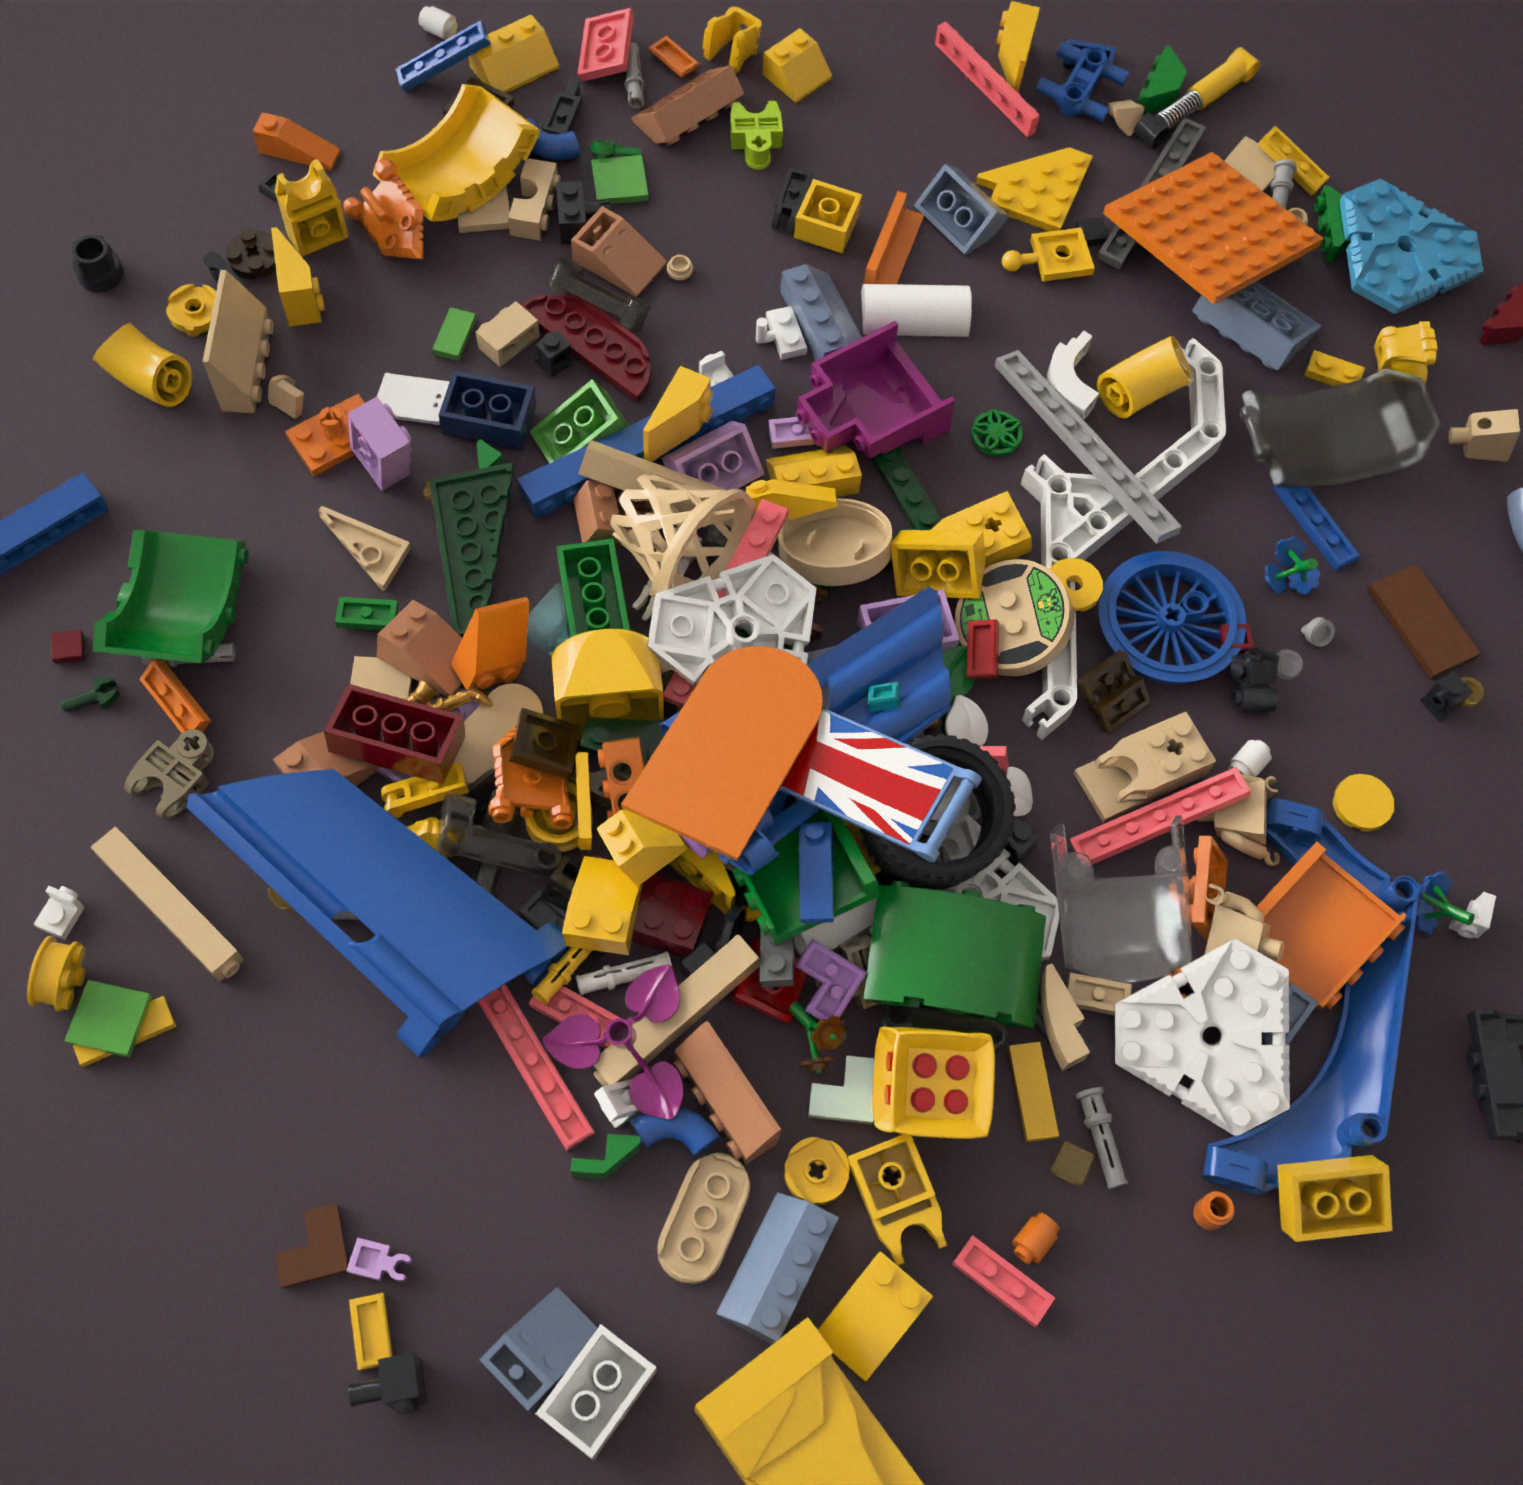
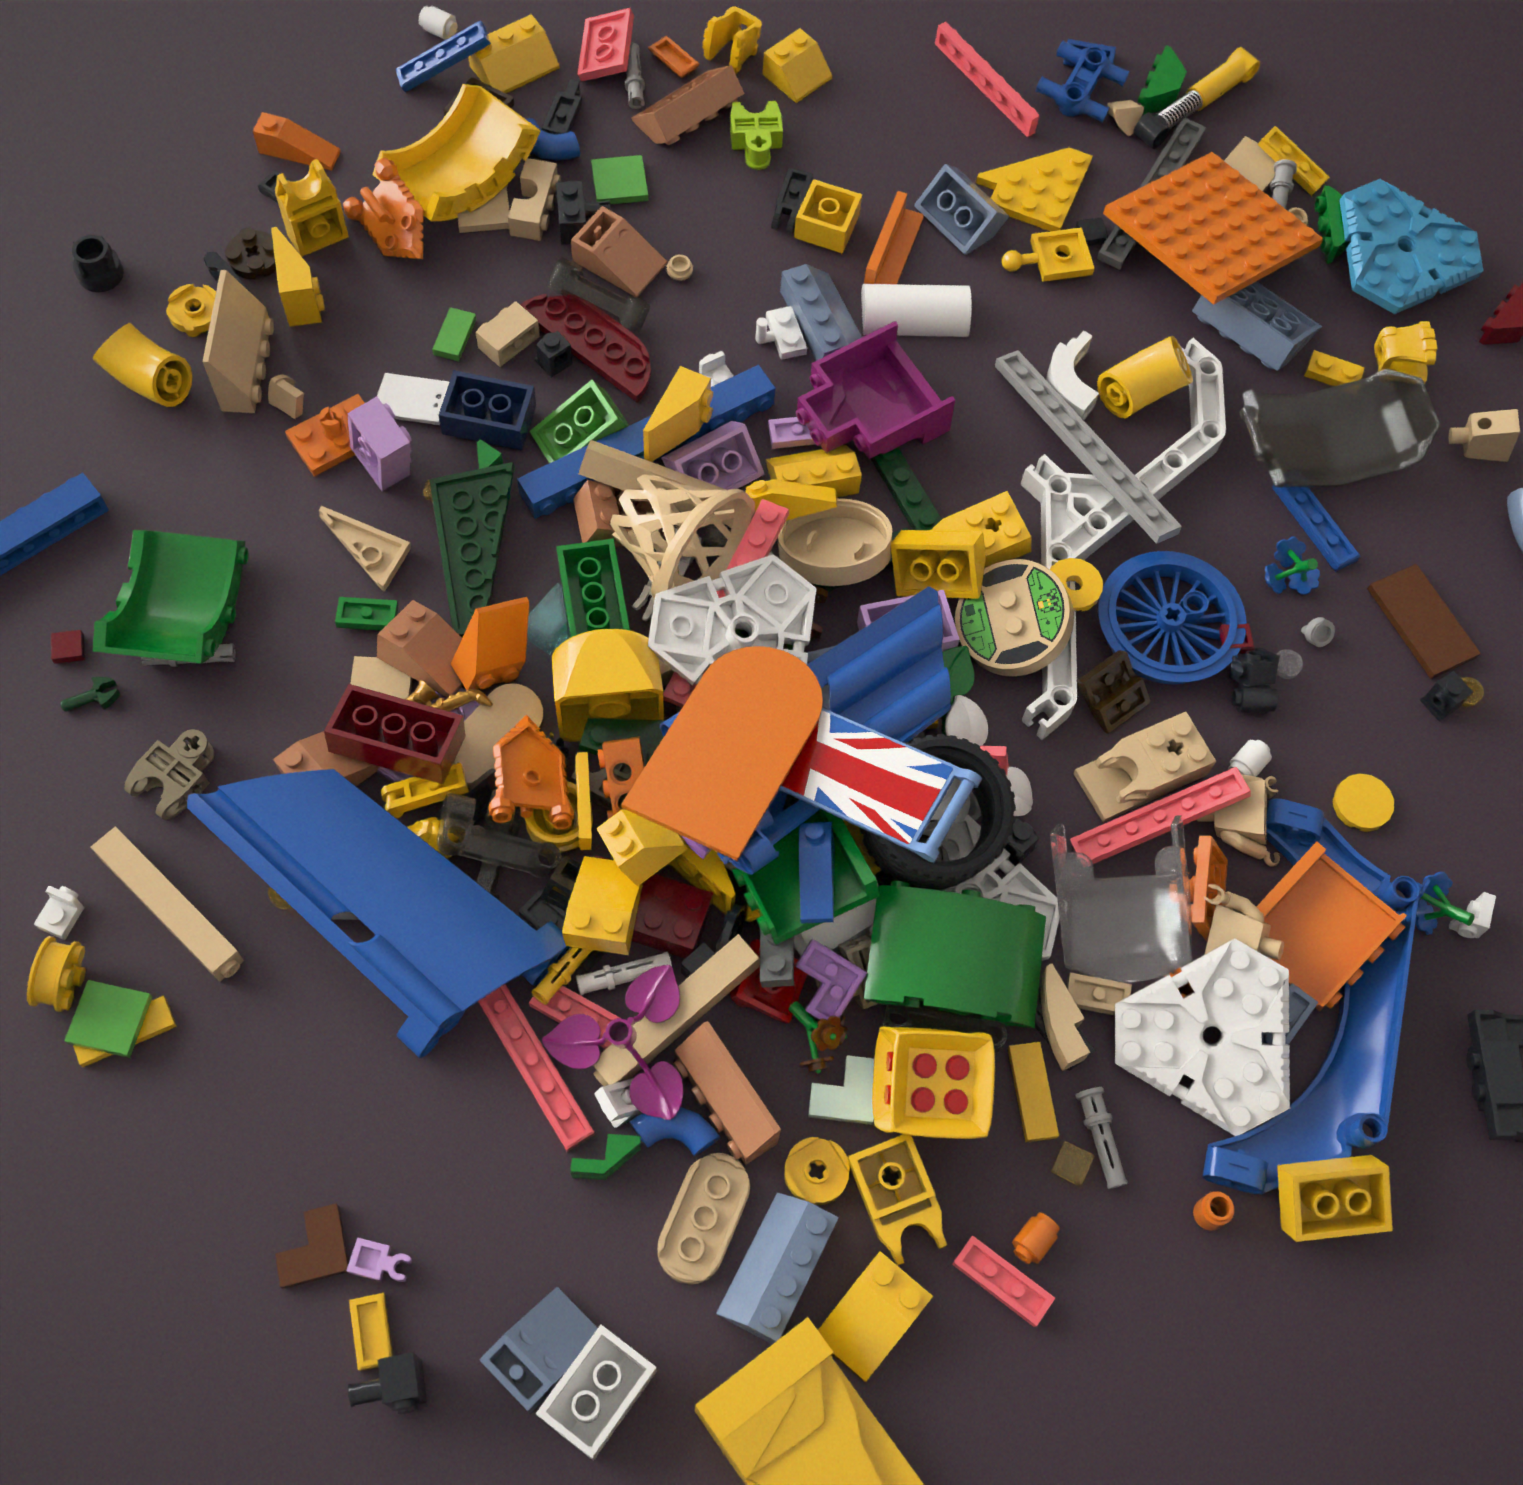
(173, 697): orange tile -> none
(545, 743): dark brown plate -> none
(603, 149): green plate -> none
(884, 696): teal tile -> none
(982, 649): red tile -> none
(996, 433): green wheel -> none
(1016, 40): yellow slope -> none

